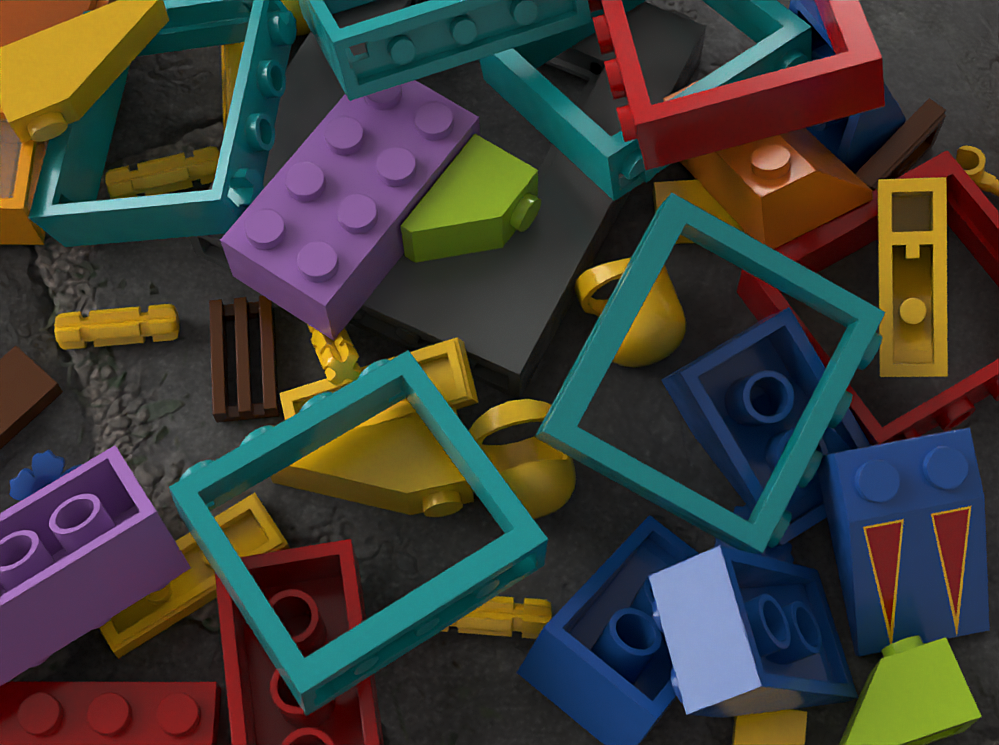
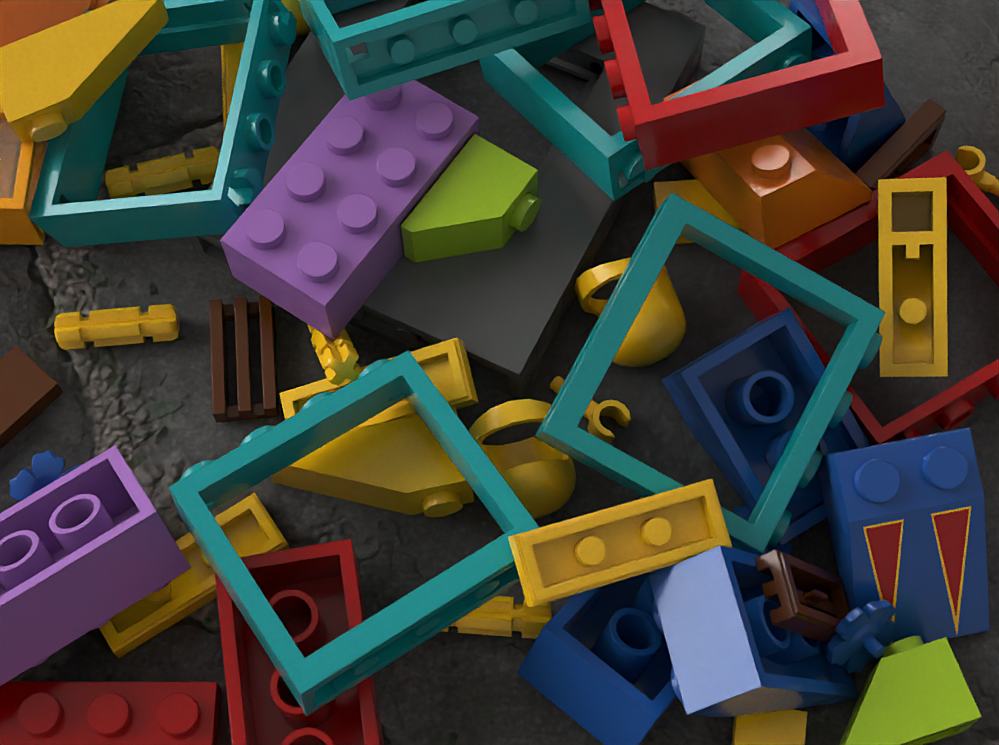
(594, 410): none -> yellow hand
(618, 542): none -> yellow tile
(803, 611): none -> reddish brown tile
(862, 636): none -> blue plant

